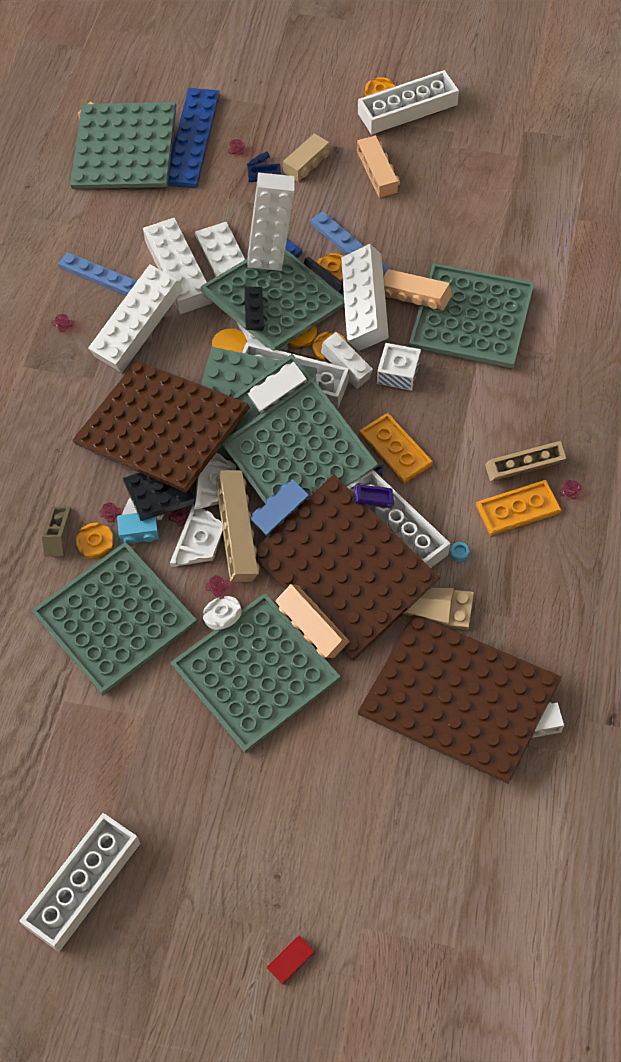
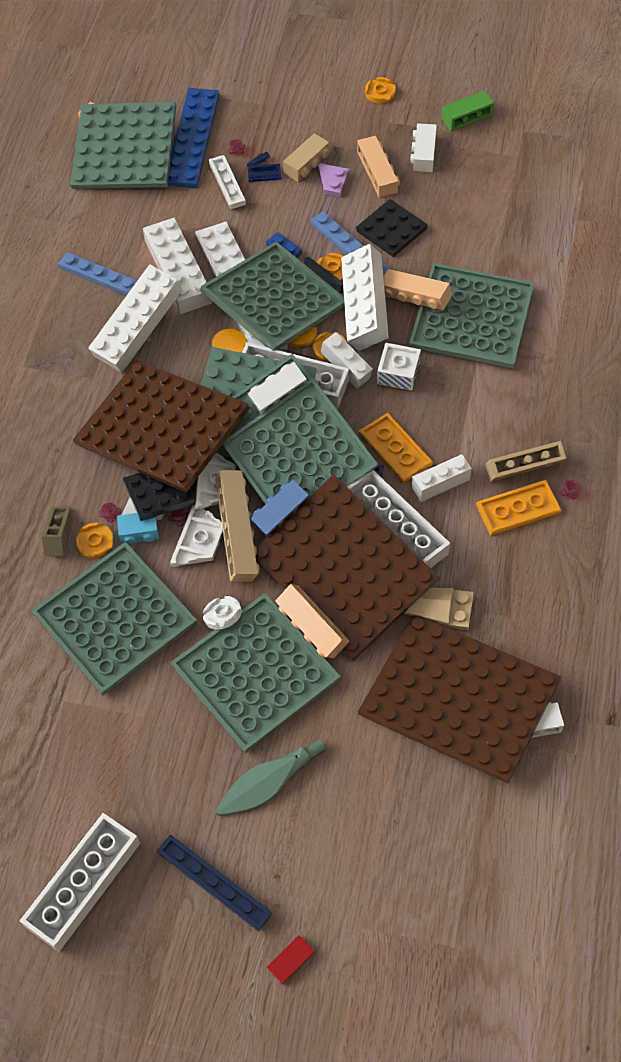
(62, 322): clear pink plate -> none
(214, 580): clear pink plate -> none
(214, 883): none -> dark blue plate
(227, 182): none -> white plate
(253, 308): black plate -> none
(266, 780): none -> sand green animal
(270, 221): white brick -> none
(333, 179): none -> lavender wing
(374, 496): dark purple tile -> none
(391, 227): none -> black plate
(408, 102): white brick -> none
(423, 147): none -> white brick
(441, 478): none -> white brick
(459, 551): medium azure tile -> none
(467, 110): none -> bright green brick

